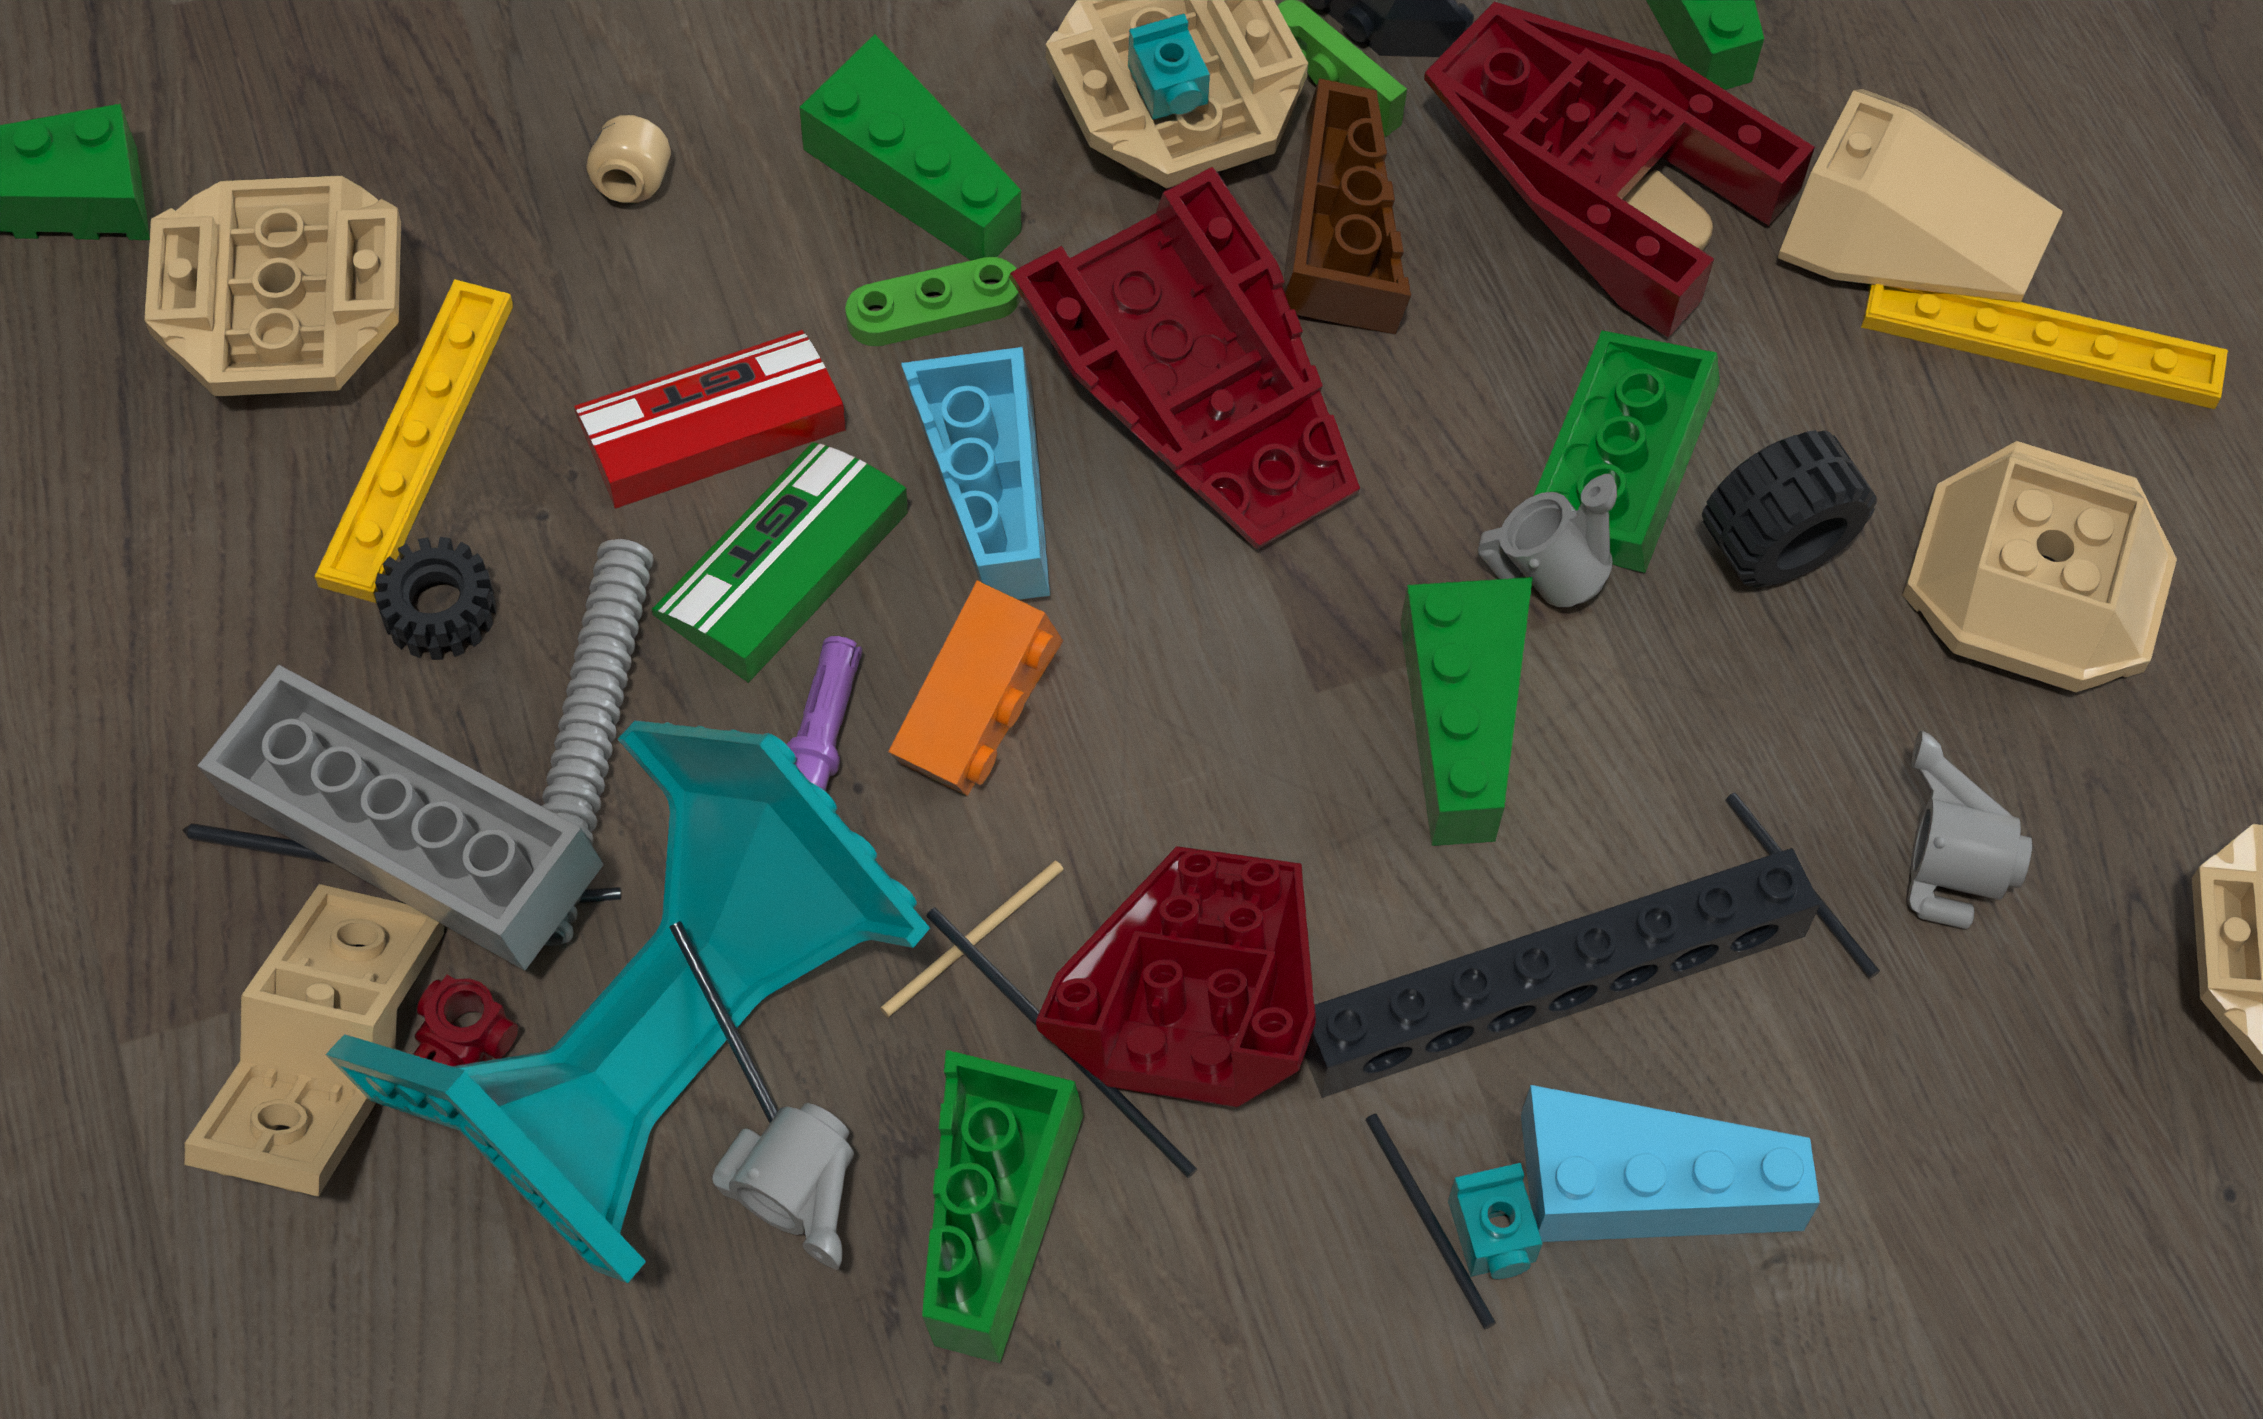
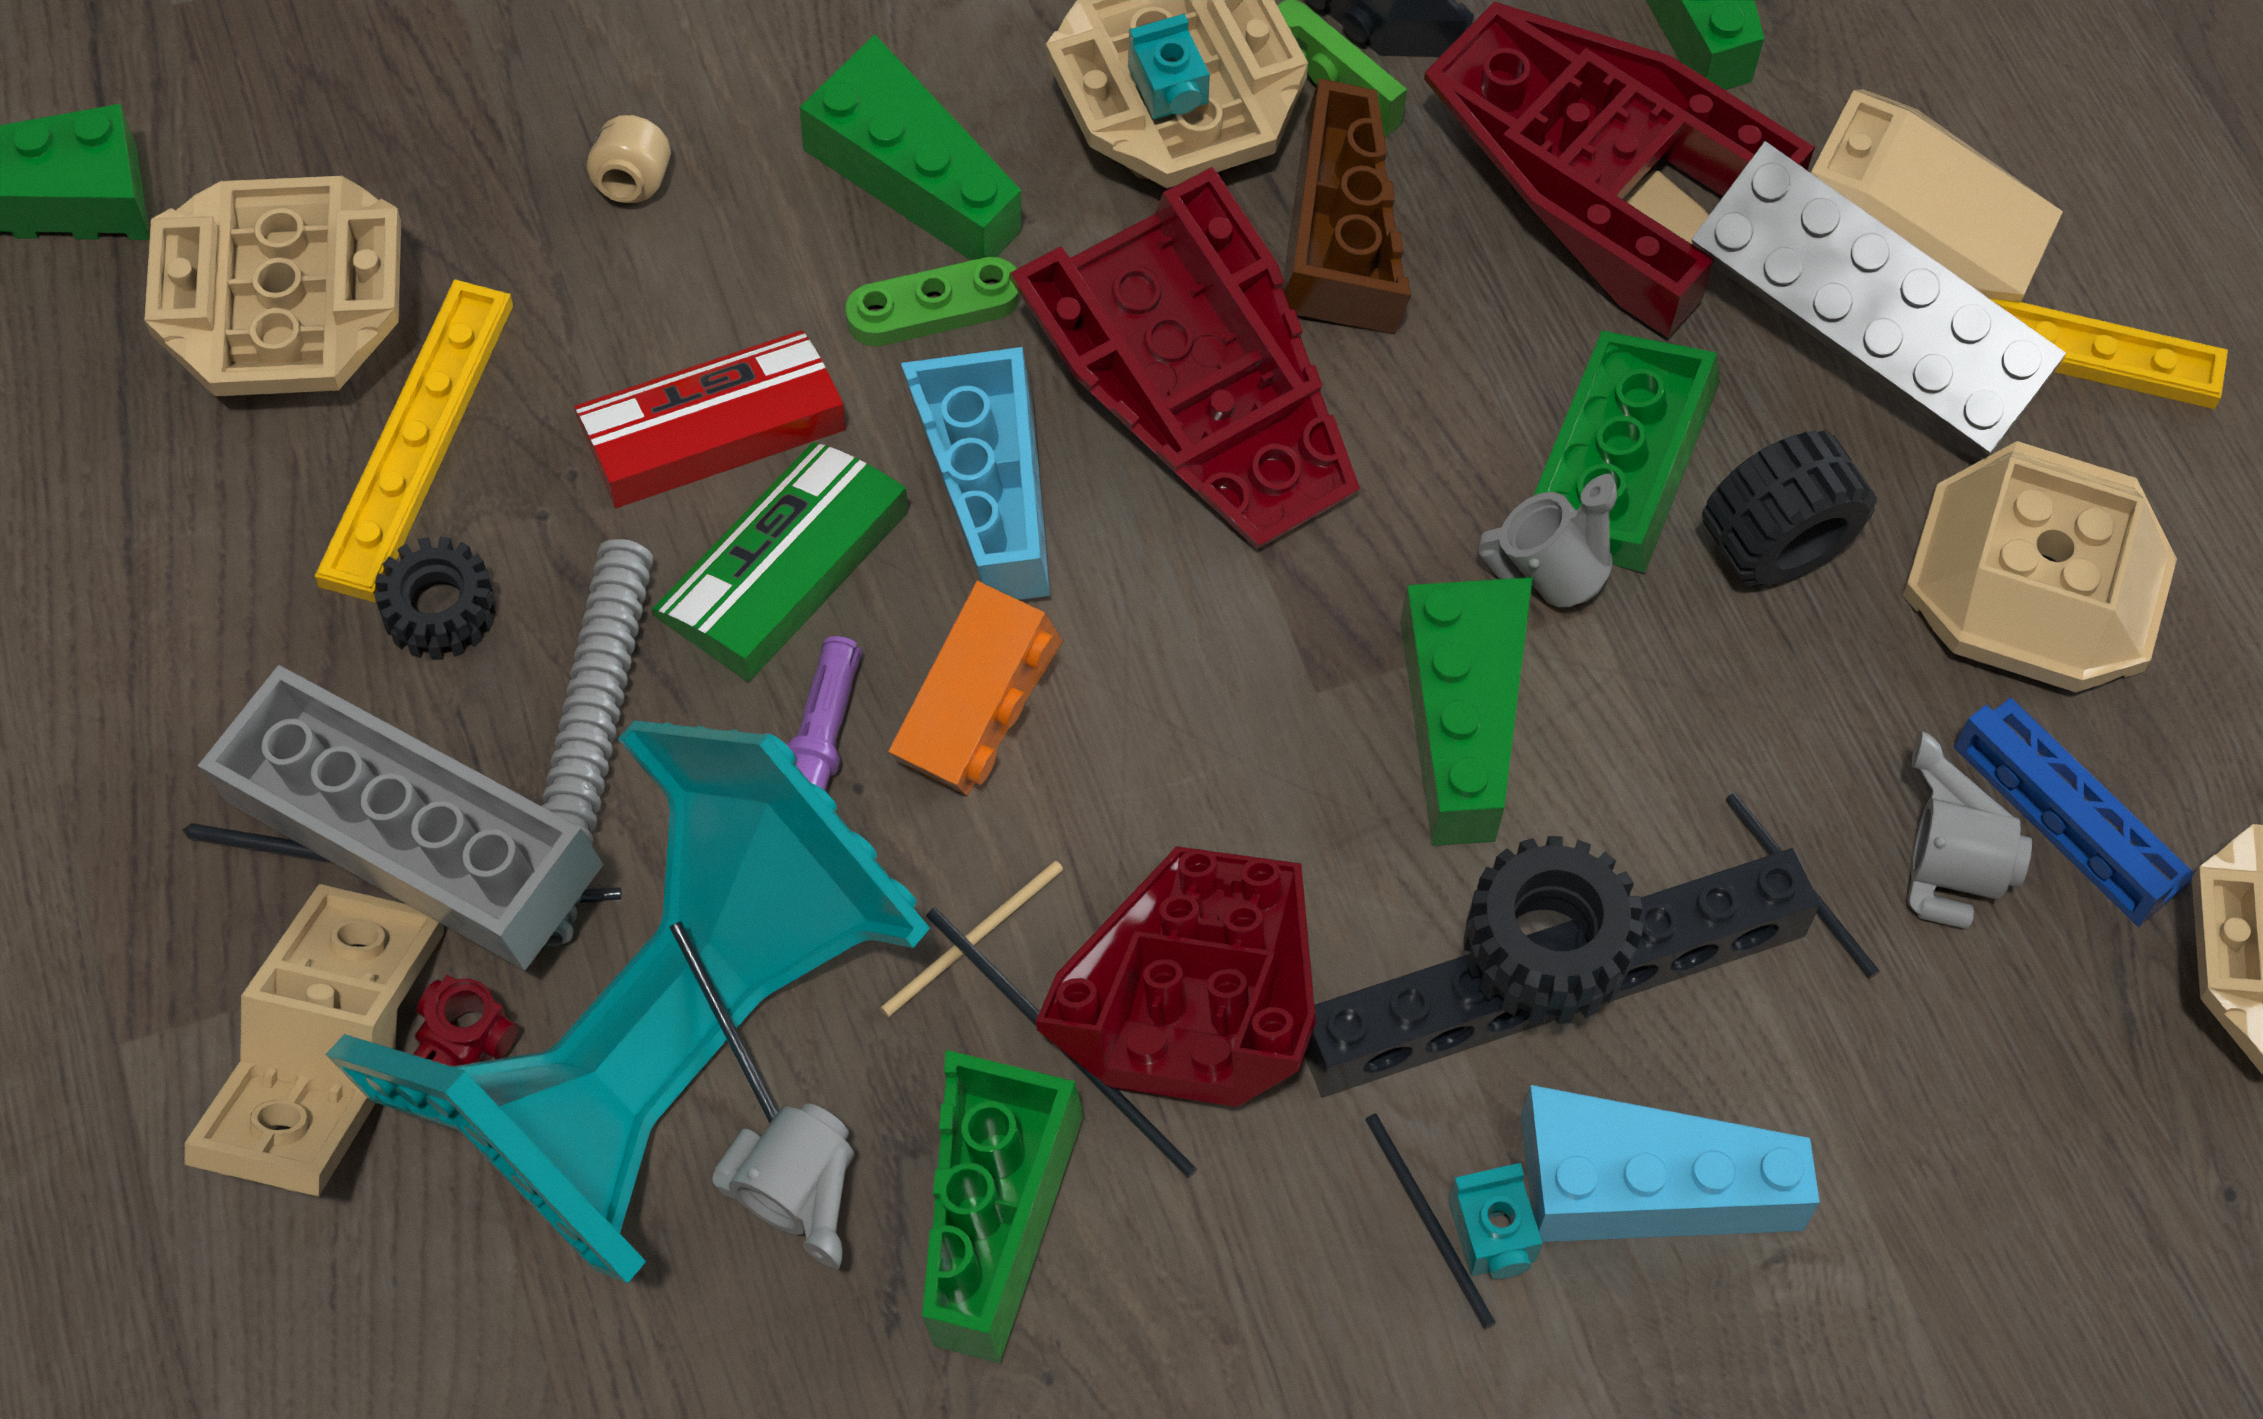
(1562, 882): none -> black tyre
(1877, 300): none -> brick
(2065, 817): none -> blue fence

